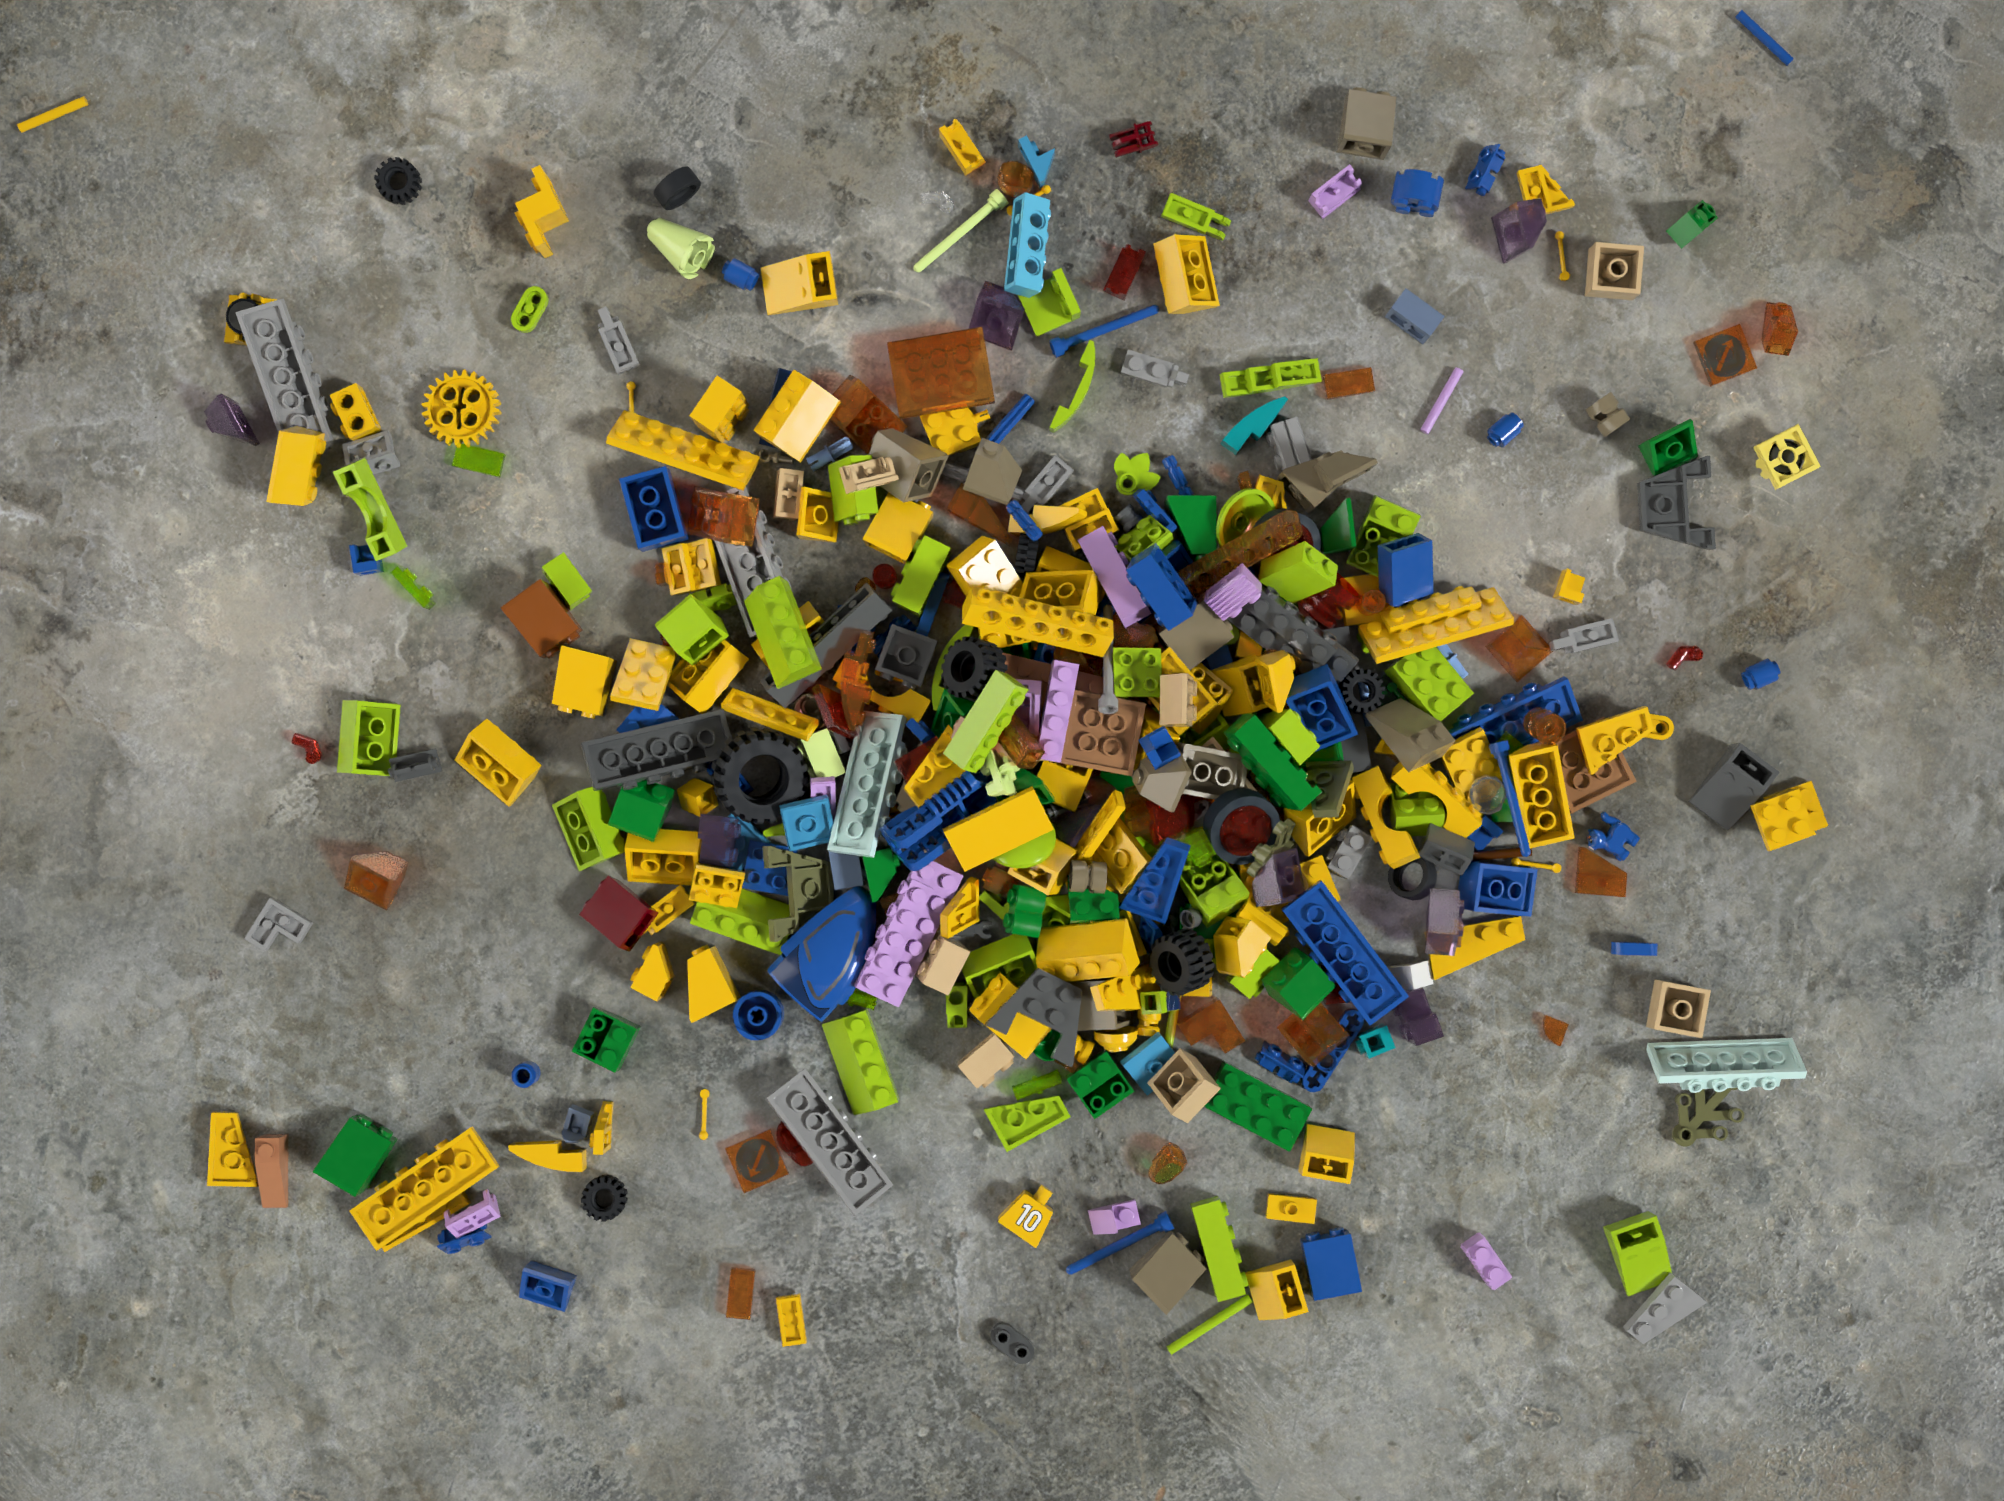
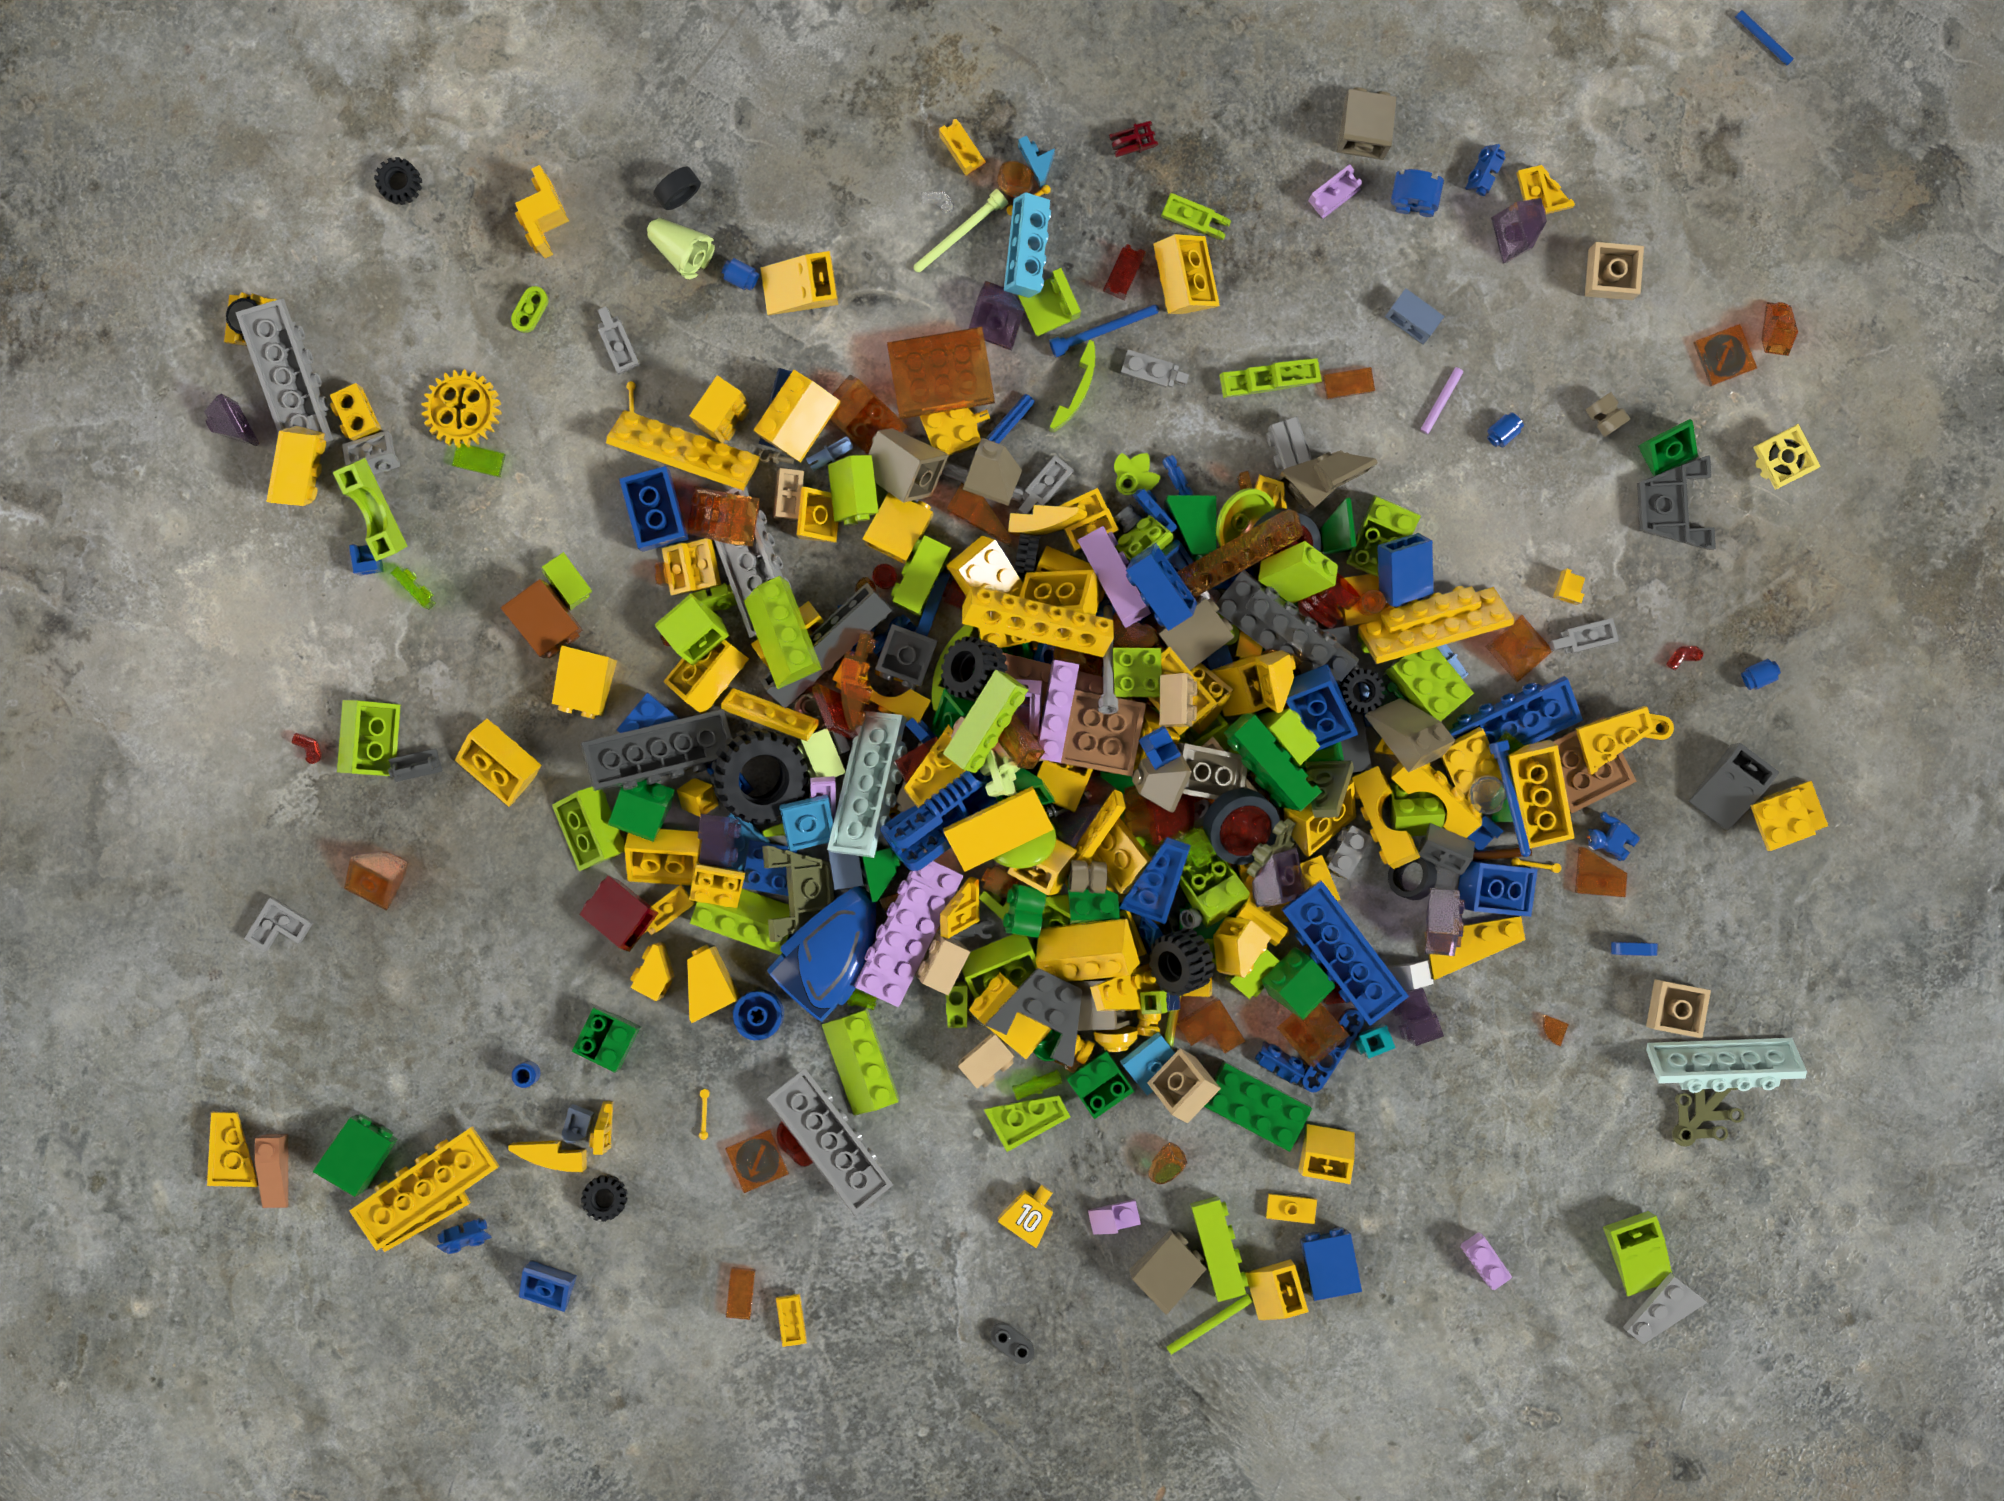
(52, 114): yellow bar -> none
(473, 1216): lavender hinge -> none
(643, 674): yellow plate -> none
(868, 474): tan hinge -> none
(1024, 520): blue axle -> none
(1161, 1224): blue piece -> none
(1233, 592): lavender brick -> none
(1253, 425): teal slope -> none
(1544, 725): clear orange wheel -> none
(1564, 276): yellow hinge -> none
(1692, 224): green slope -> none

